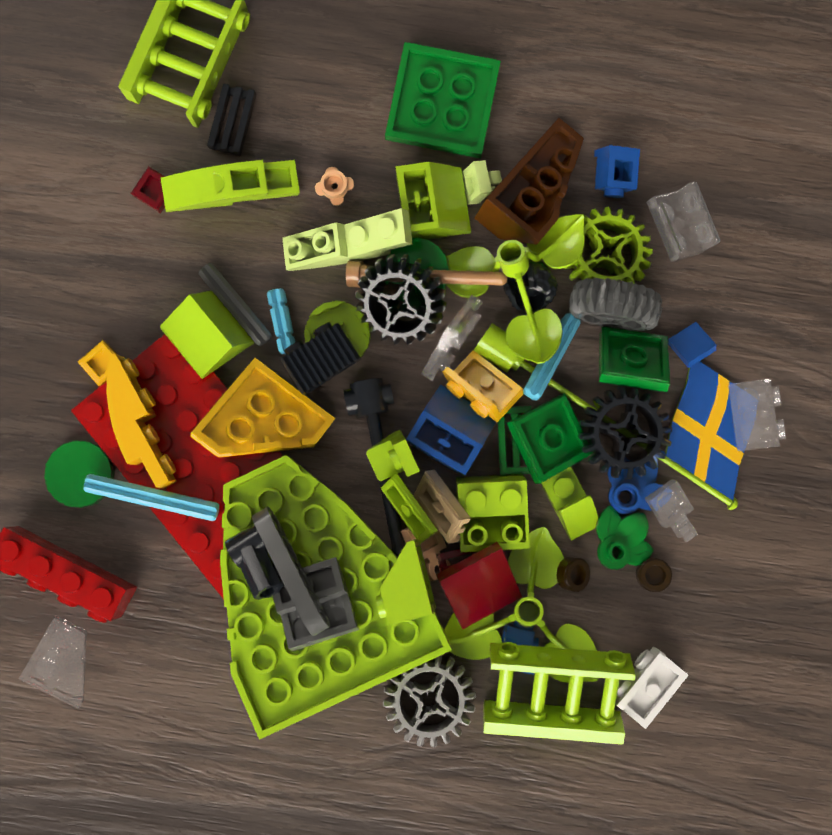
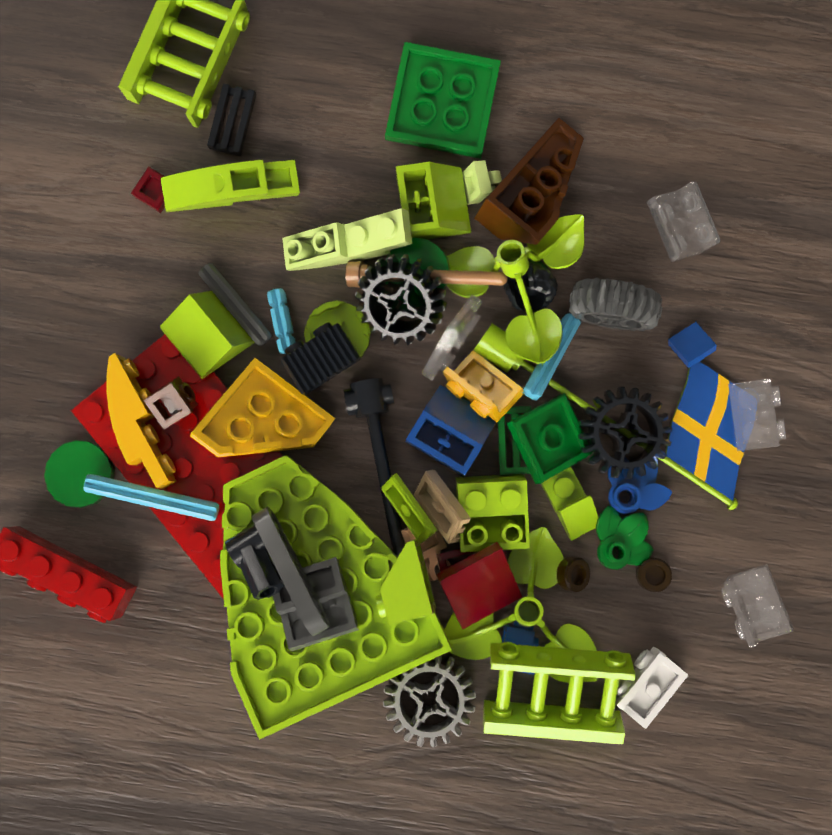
(59, 663): clear wing -> none
(96, 362): yellow tile -> none
(176, 397): none -> brick
(333, 176): light nougat plate -> none
(392, 457): lime slope -> none
(598, 240): lime gear -> none
(616, 170): blue brick -> none
(634, 359): green tile -> none
(671, 507): clear plate -> none
(756, 605): none -> clear bracket

